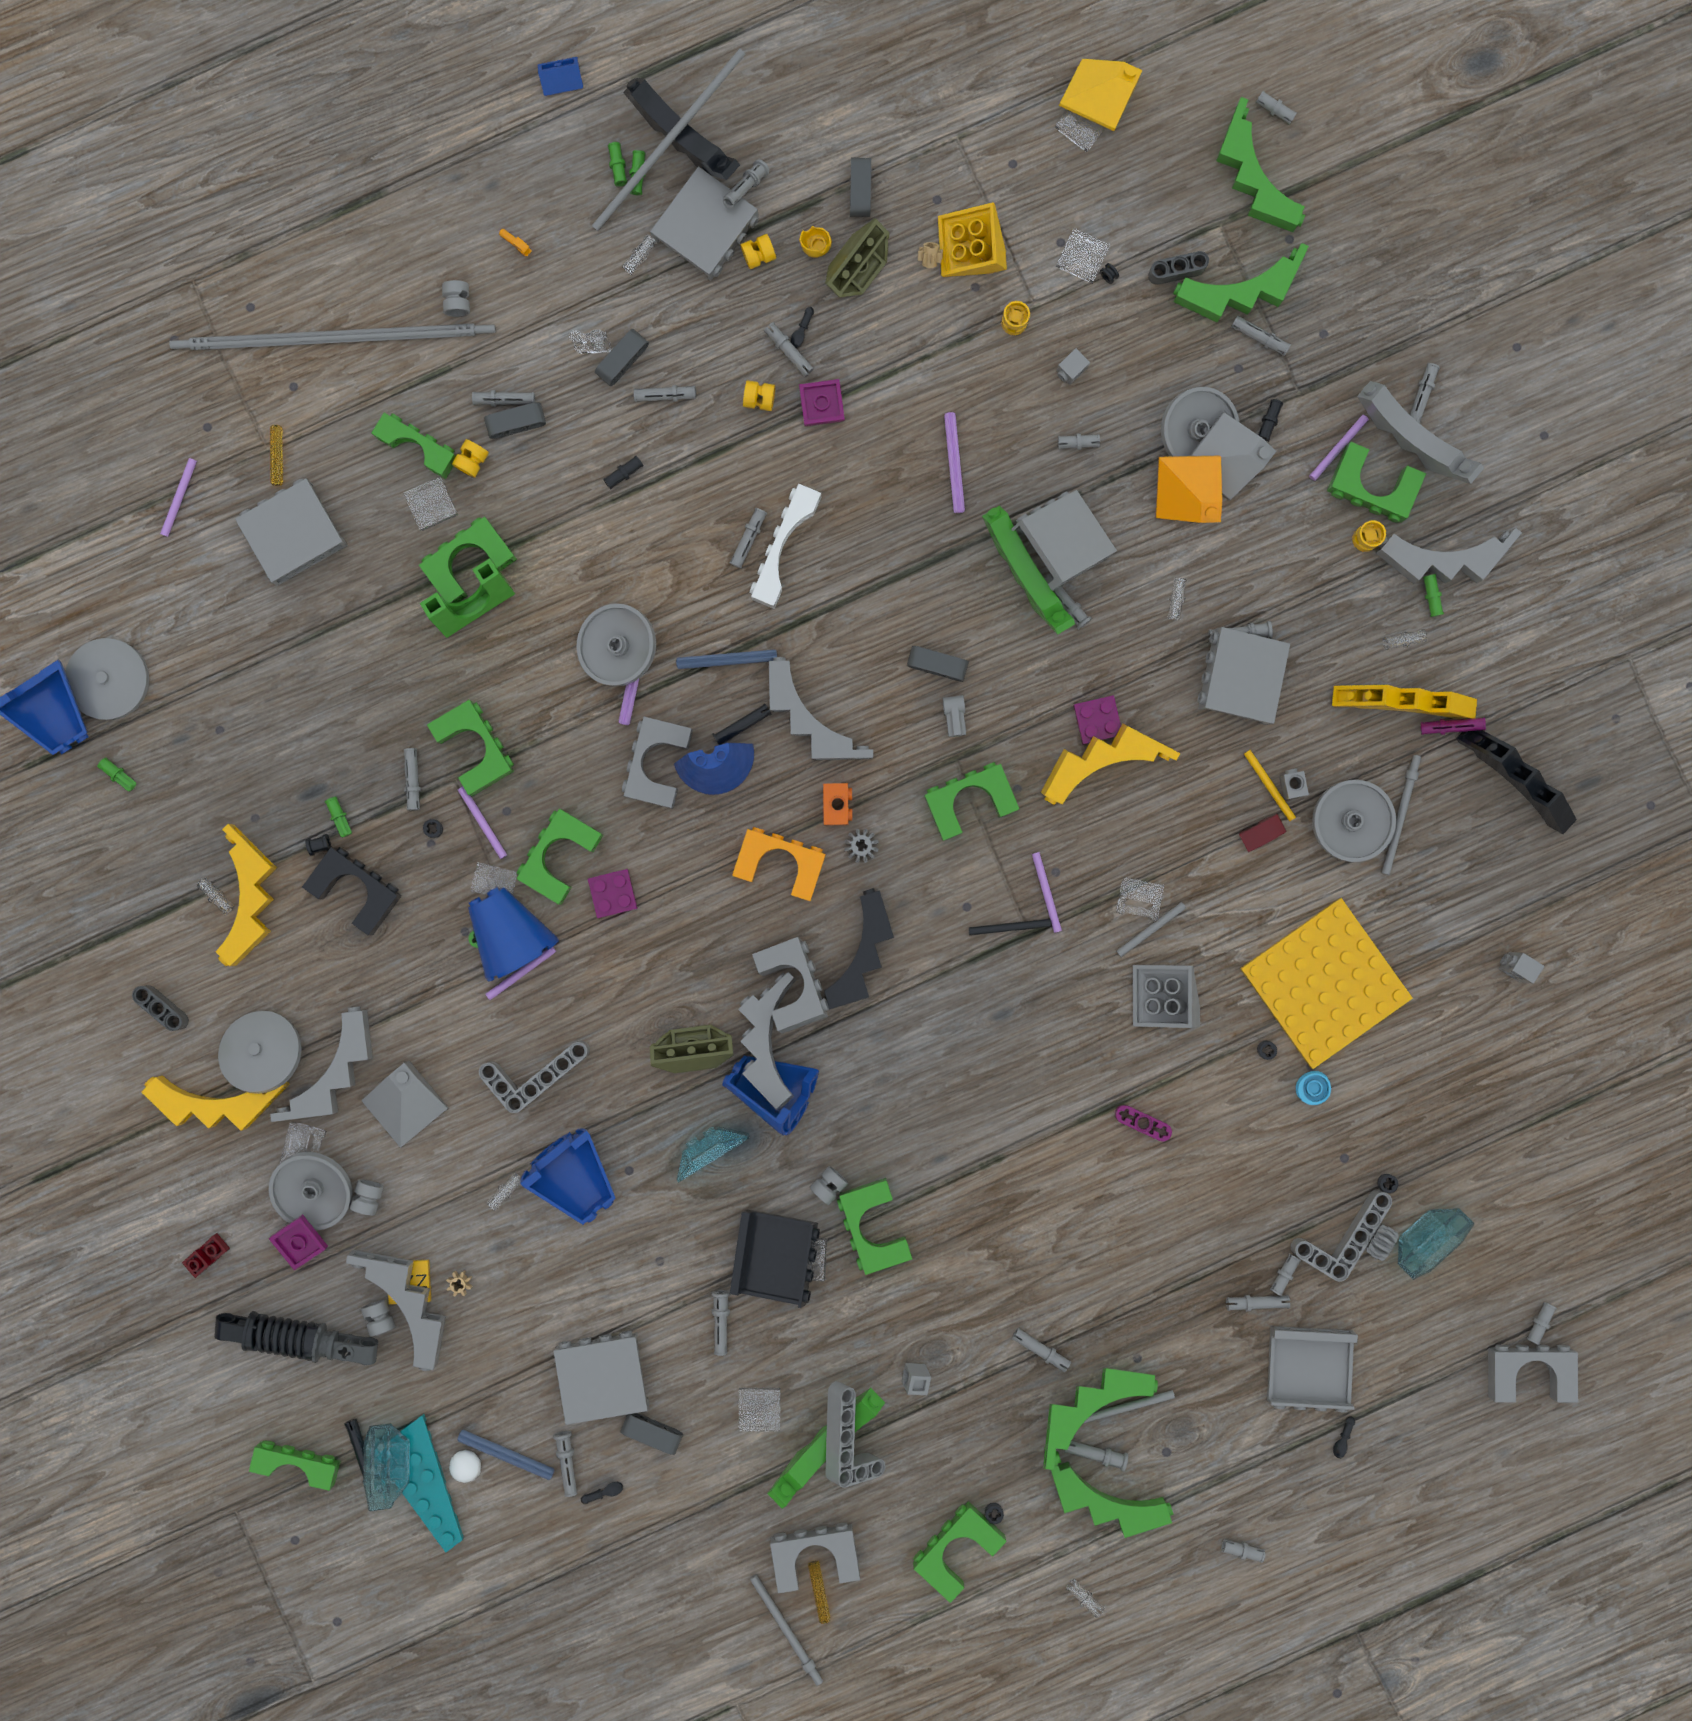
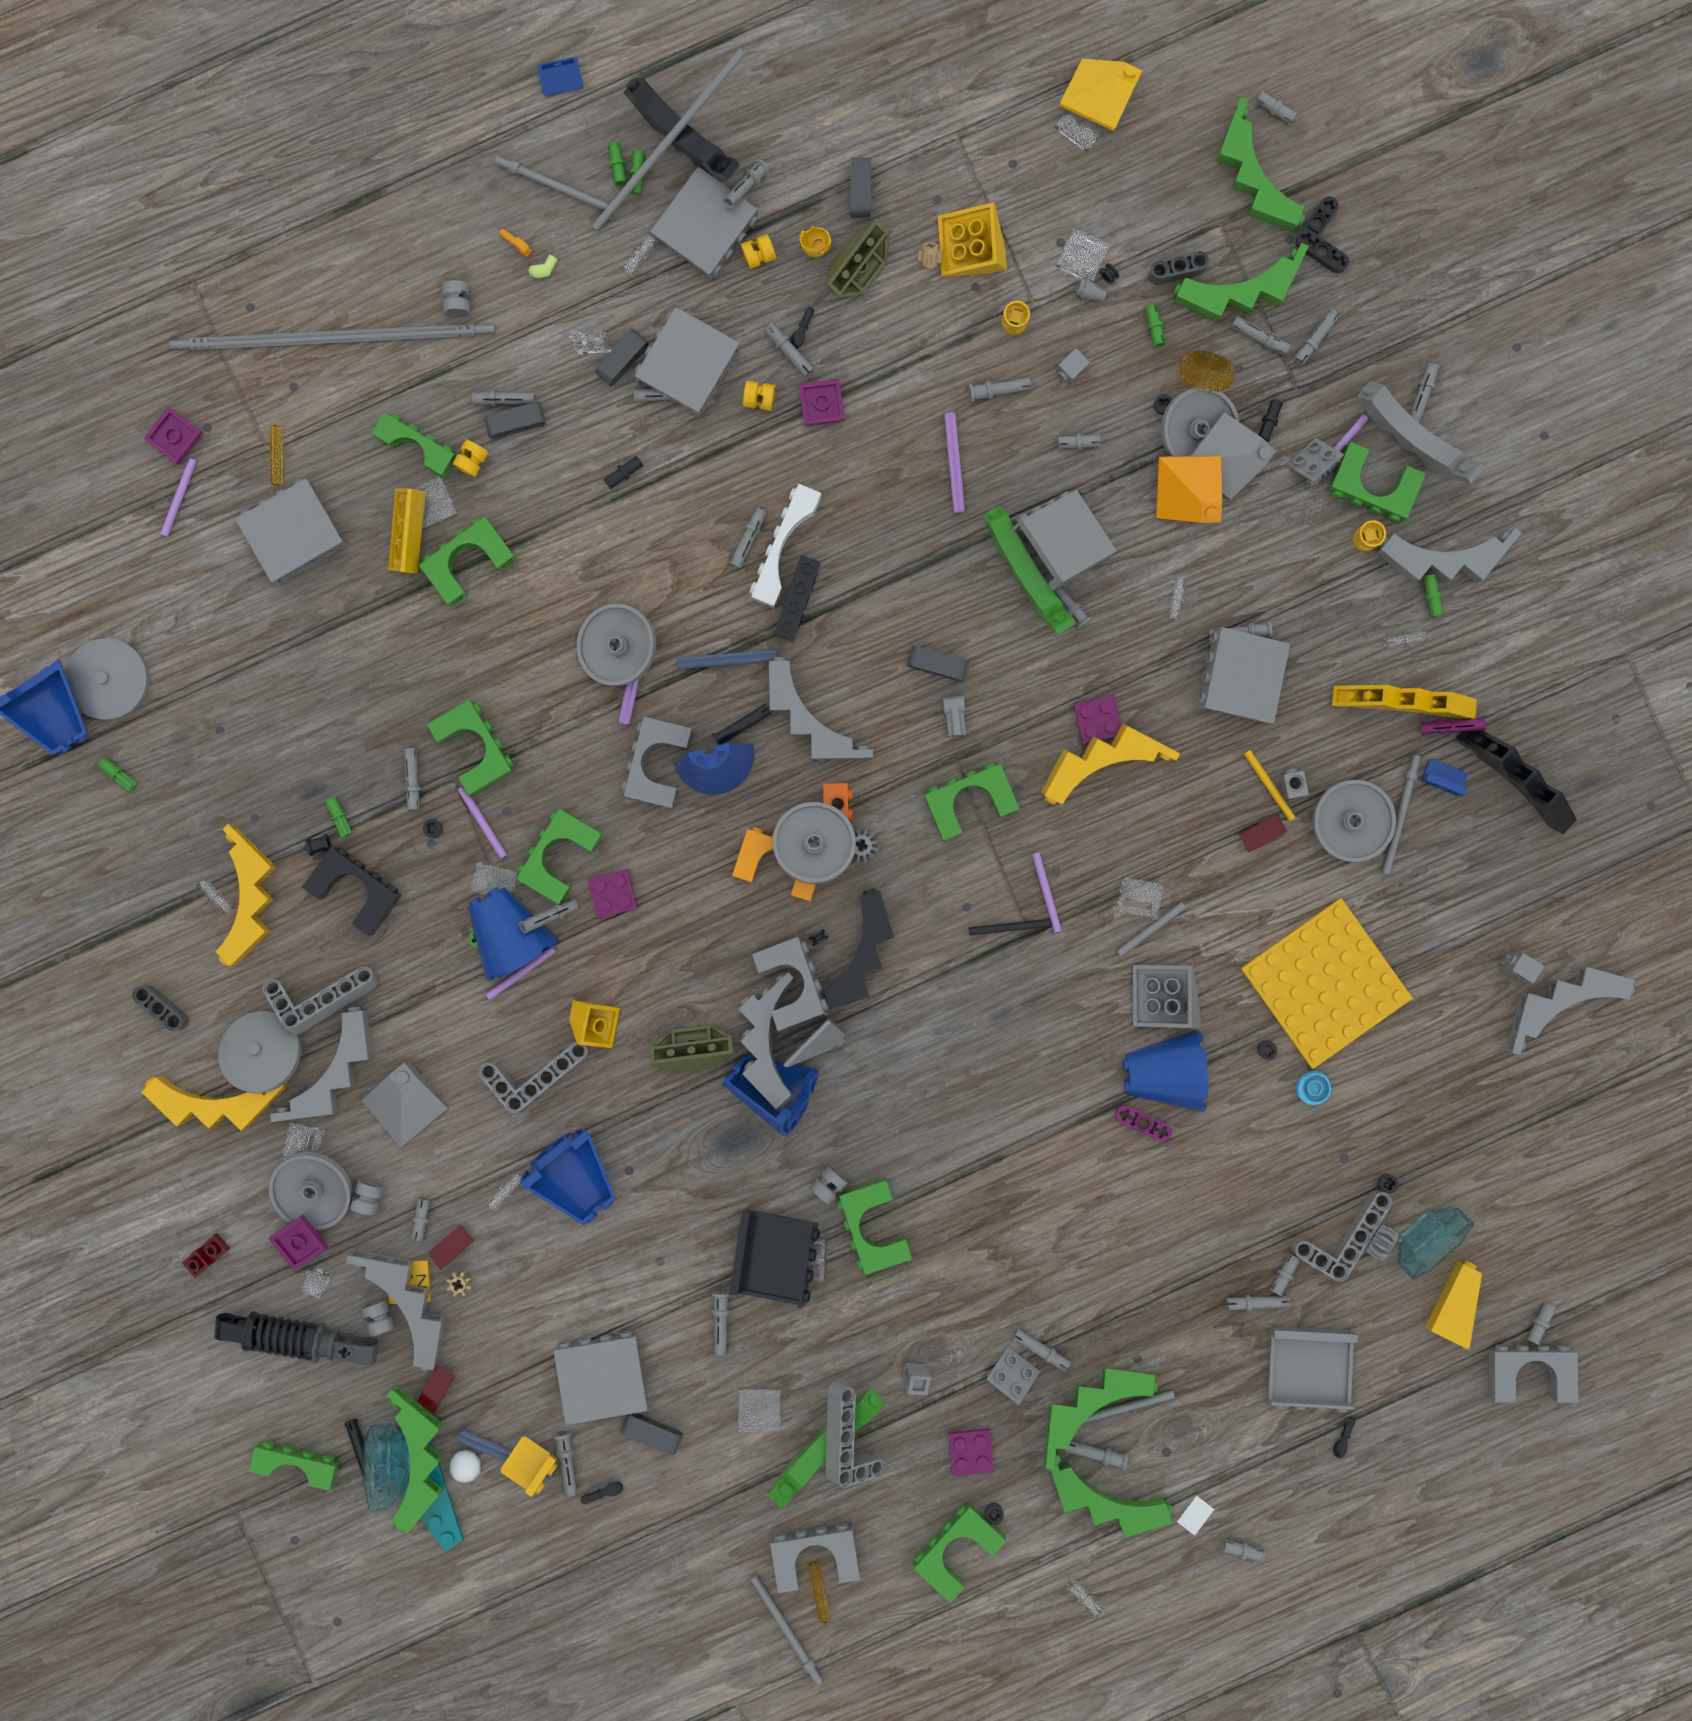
(173, 435): none -> magenta plate
(315, 1282): none -> clear bracket
(318, 1001): none -> light grey beam
(406, 530): none -> yellow slope
(418, 1428): none -> bright green arch
(420, 1219): none -> light grey pin
(435, 1389): none -> dark red slope
(450, 1247): none -> dark red slope
(454, 616): bright green arch -> none
(516, 168): none -> light grey bar
(529, 1465): none -> yellow bracket
(545, 269): none -> yellowish green arm
(548, 915): none -> light grey pin
(593, 1023): none -> yellow slope
(687, 361): none -> light grey panel
(707, 1149): clear light blue wedge -> none
(797, 598): none -> black brick
(814, 843): none -> light grey dish
(818, 937): none -> black bush
(821, 1040): none -> light grey slope
(970, 1451): none -> magenta plate
(990, 389): none -> light grey pin
(1012, 1375): none -> light grey hinge
(1089, 290): none -> light grey cone
(1155, 326): none -> bright green pin
(1162, 397): none -> black bush
(1170, 1072): none -> blue cone
(1195, 1515): none -> white sticker
(1207, 370): none -> clear yellow gear
(1311, 344): none -> light grey pin
(1314, 236): none -> black beam
(1315, 461): none -> light grey hinge
(1445, 778): none -> blue panel
(1457, 1305): none -> yellow slope
(1536, 1011): none -> light grey arch

